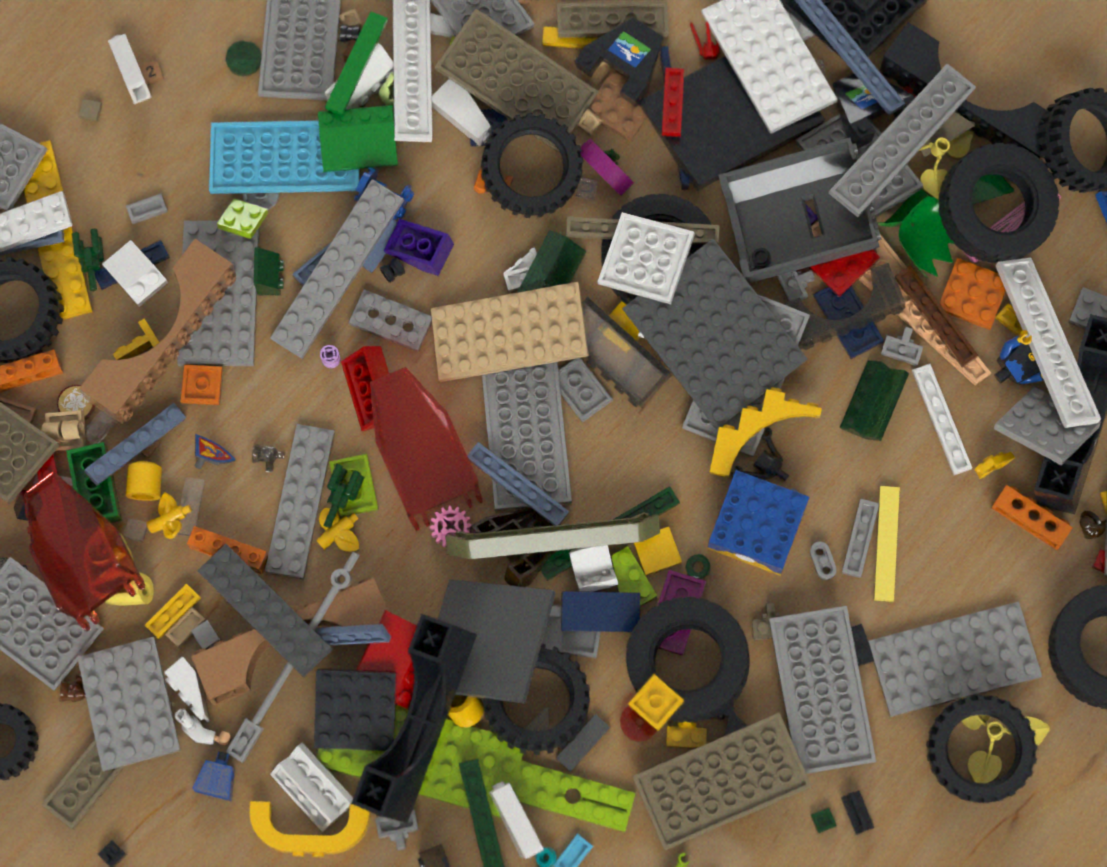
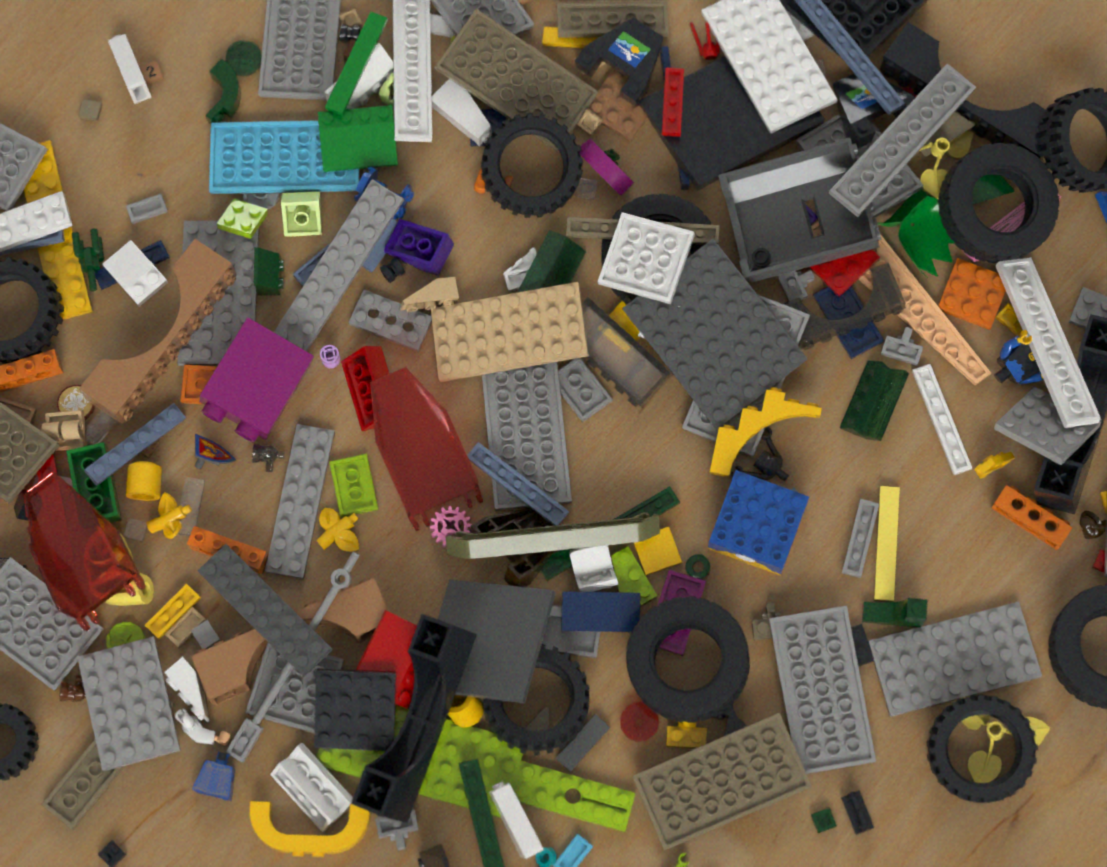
(124, 633): none -> lime tile
(138, 344): yellow bracket -> none
(228, 104): none -> dark green arch
(255, 381): none -> magenta brick
(296, 698): none -> light grey plate
(301, 214): none -> yellowish green slope
(341, 492): dark green plant -> none
(354, 634): sand blue tile -> none
(437, 293): none -> tan slope
(656, 702): yellow tile -> none
(823, 561): light grey plate -> none
(904, 613): none -> dark green arch
(936, 316): reddish brown plate -> none

